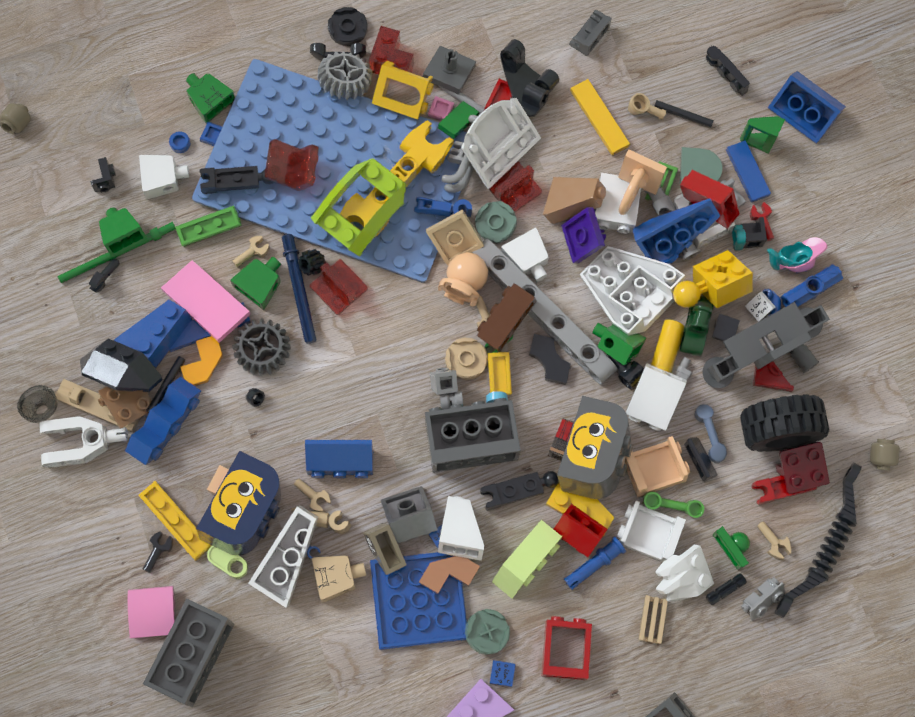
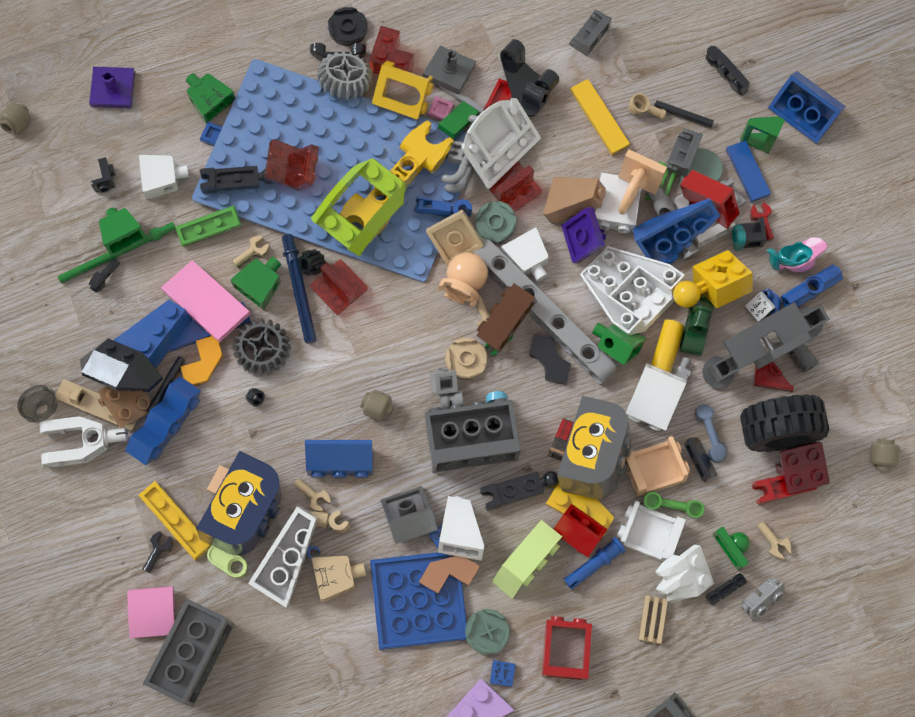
(112, 87): none -> dark purple tile
(179, 142): blue tile -> none
(377, 405): none -> dark tan head
(384, 548): dark tan slope -> none
(499, 372): yellow tile -> none
(629, 373): black pin -> none
(684, 152): none -> dark grey hinge
(725, 327): black panel -> none
(847, 518): black piece -> none

